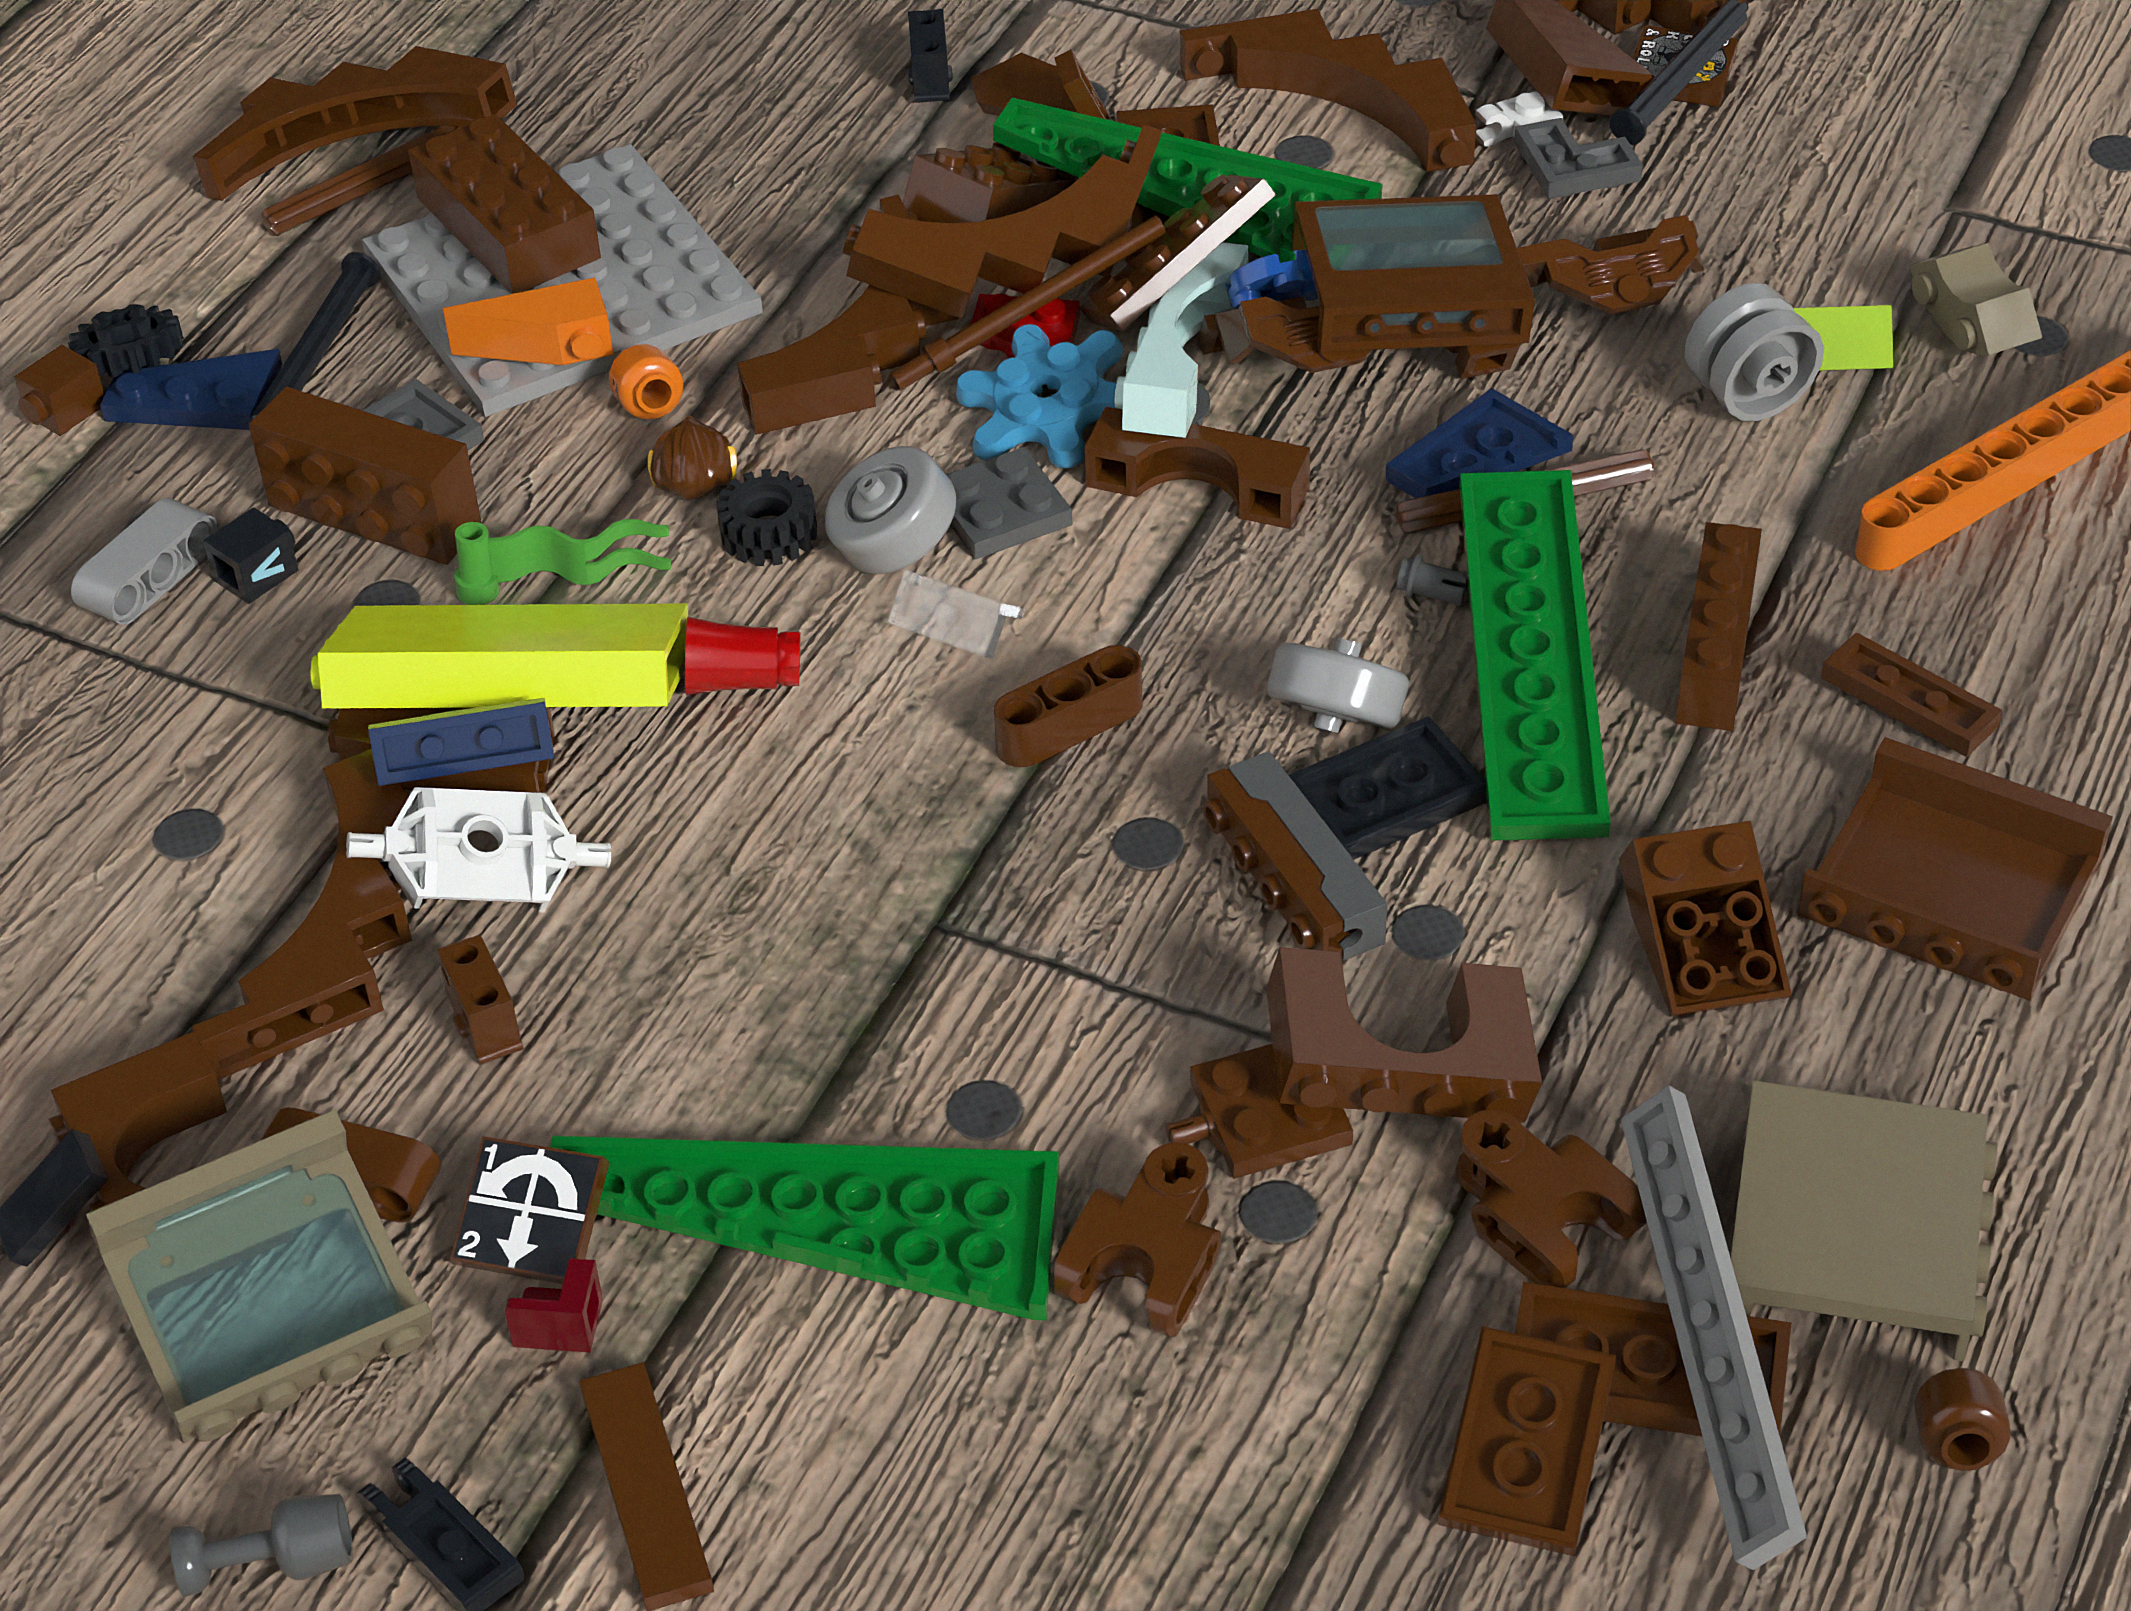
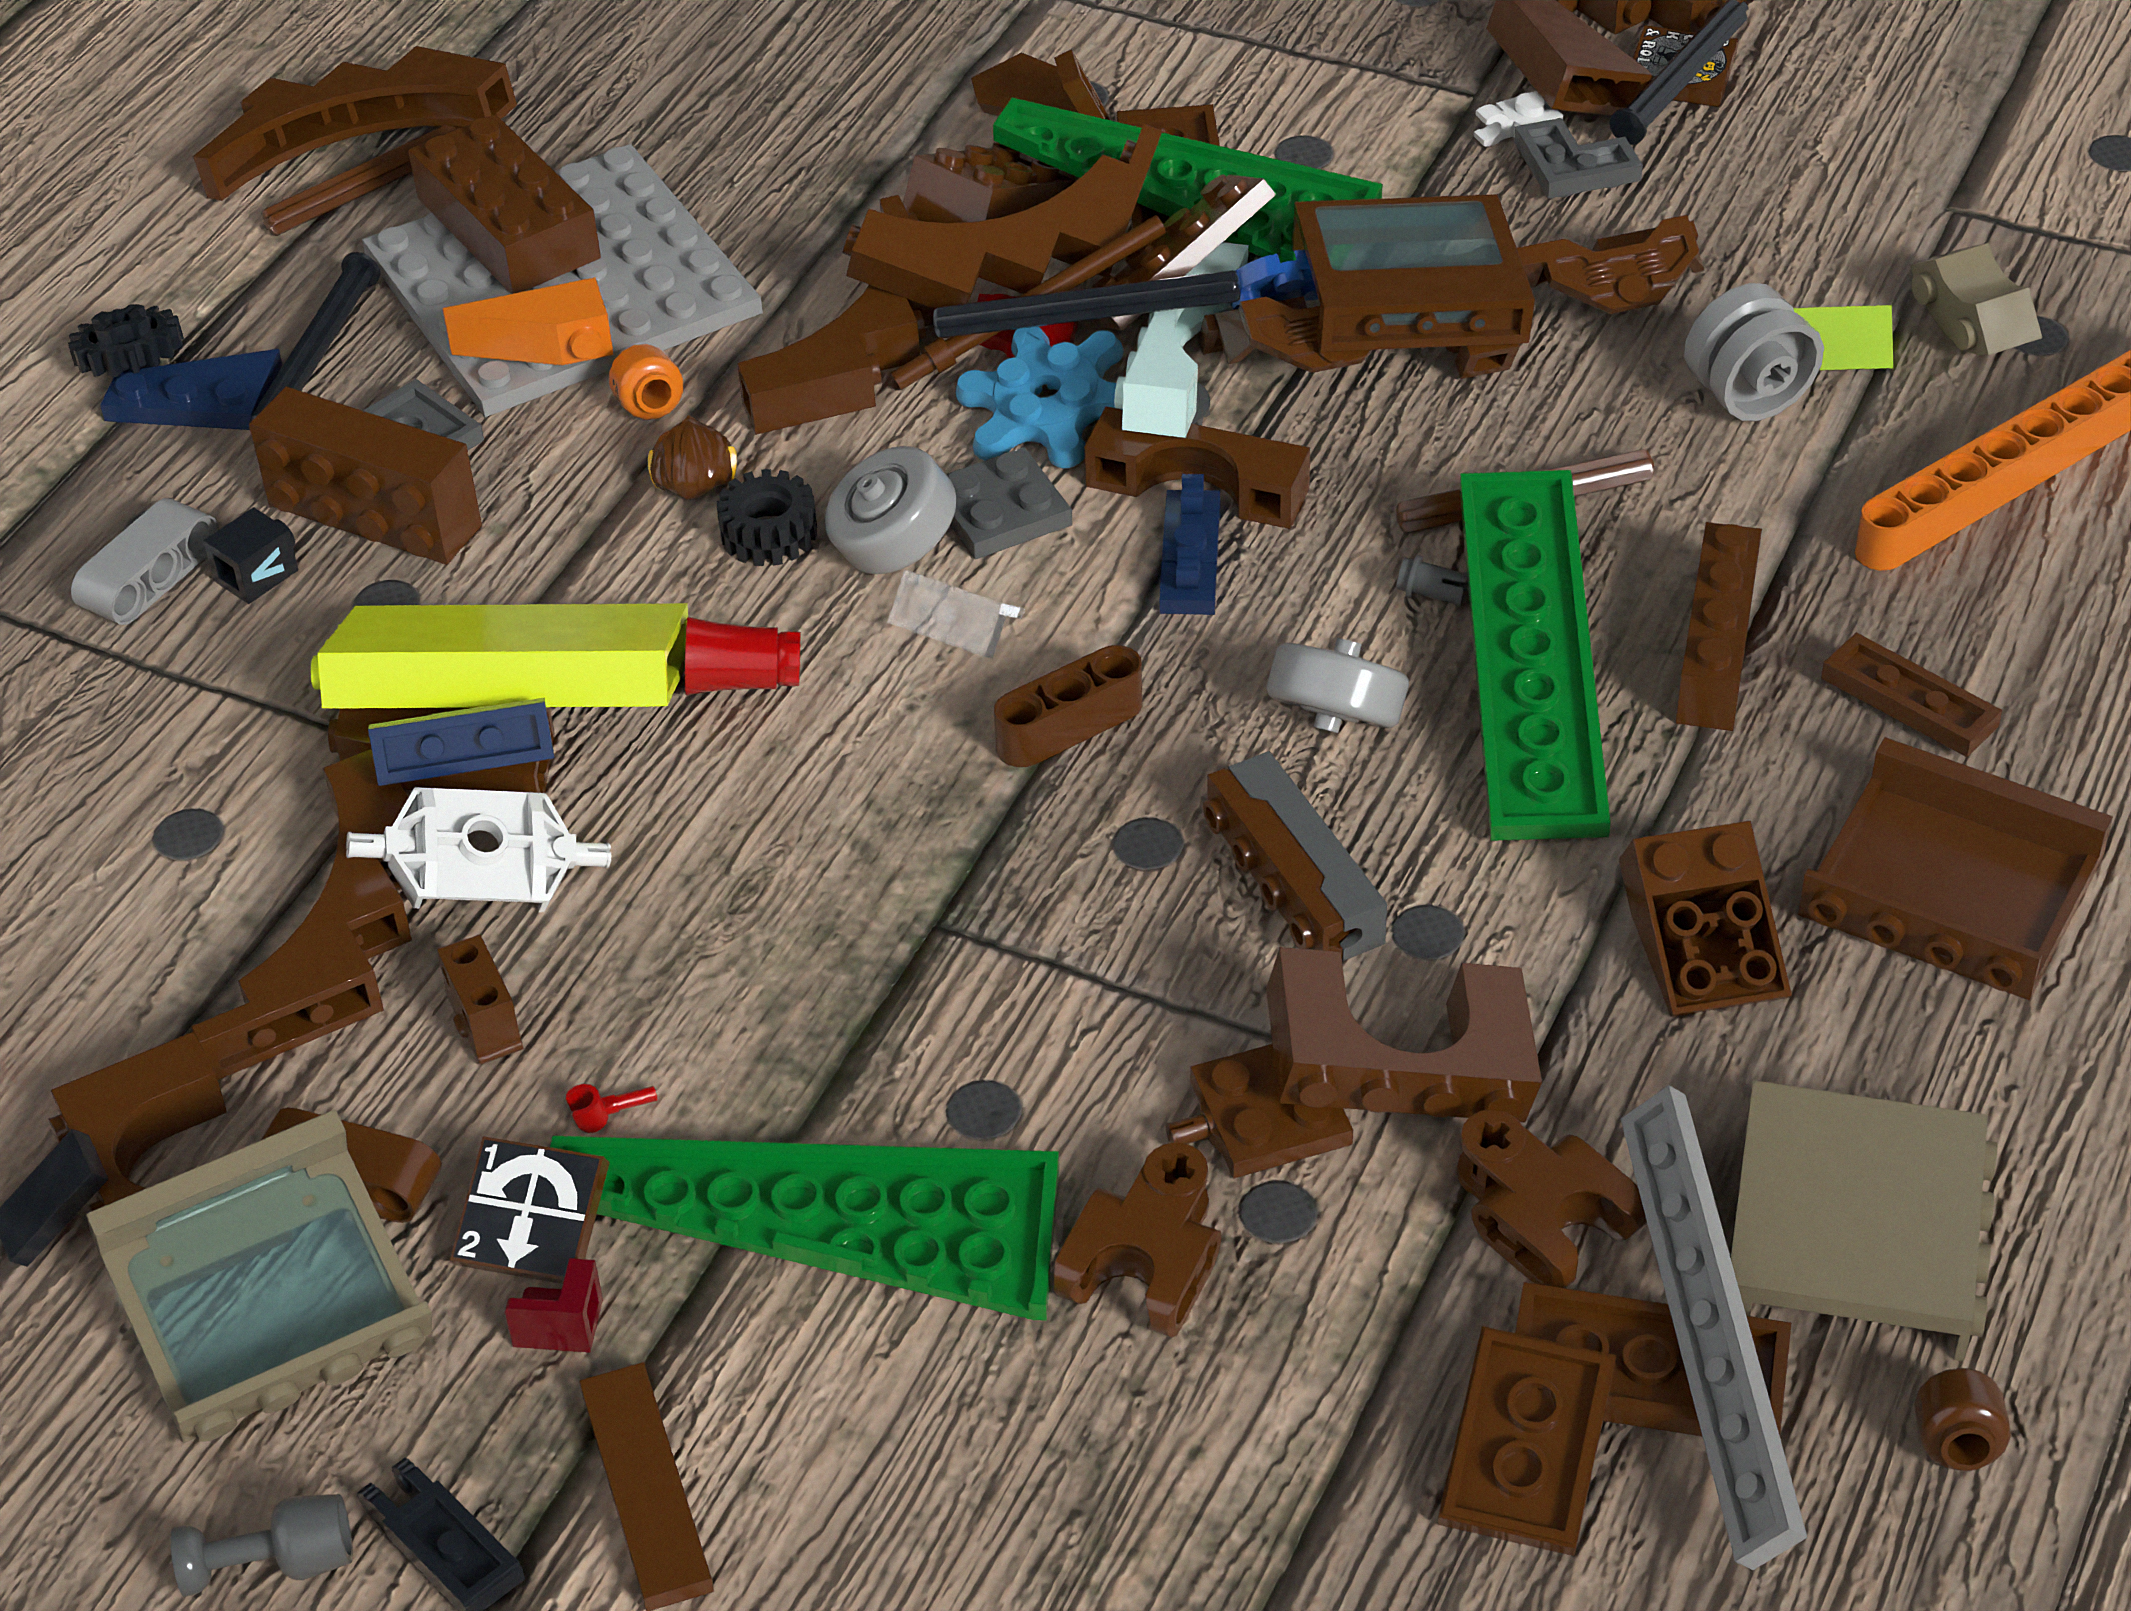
(60, 390): reddish brown brick -> none
(491, 561): bright green flag -> none
(593, 1111): none -> red hand
(929, 60): black piece -> none
(1087, 304): none -> black axle
(1190, 549): none -> dark blue plate
(1300, 57): reddish brown arch -> none
(1391, 787): black tile -> none
(1480, 438): dark blue wing -> none

